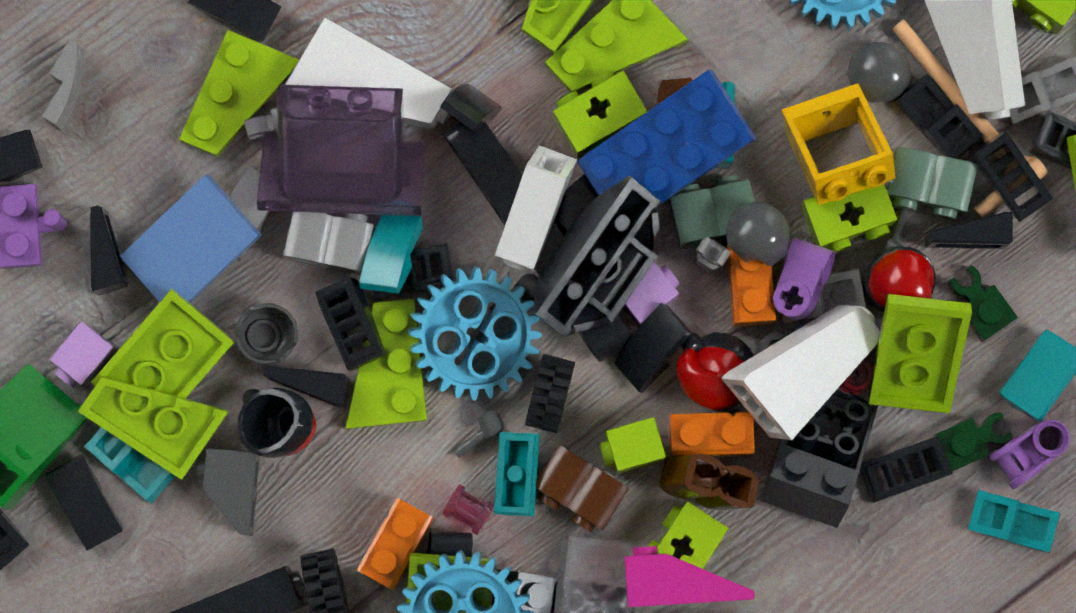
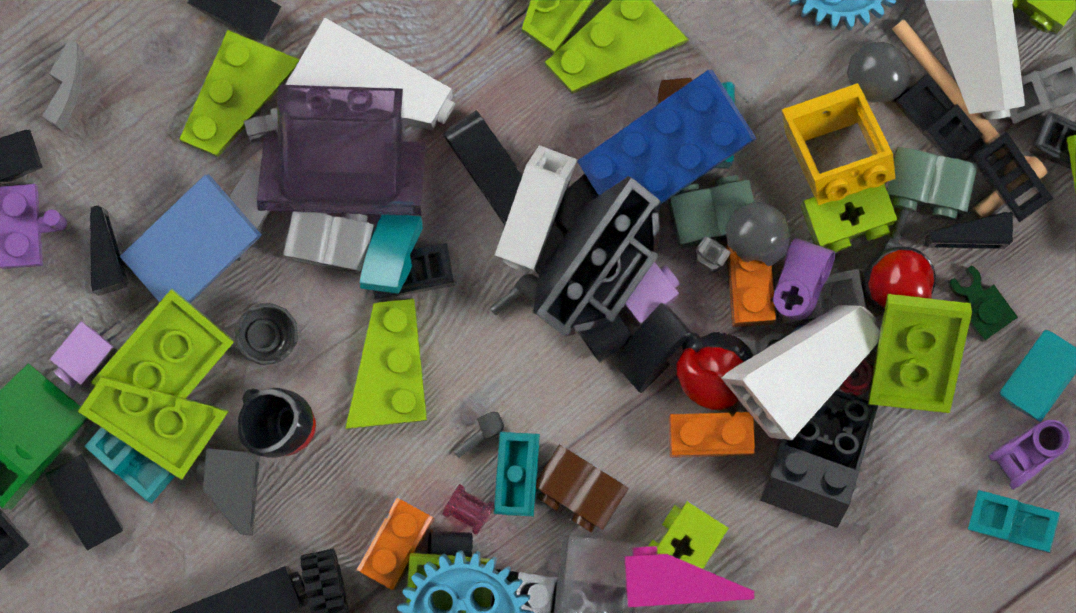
(321, 385): black slope -> none
(332, 313): black slope -> none
(470, 106): black slope -> none
(506, 351): medium azure gear -> none
(550, 393): black tyre -> none
(587, 132): lime brick -> none
(632, 446): lime brick -> none
(709, 482): reddish brown brick -> none
(938, 456): black slope -> none
(966, 442): dark green plate -> none

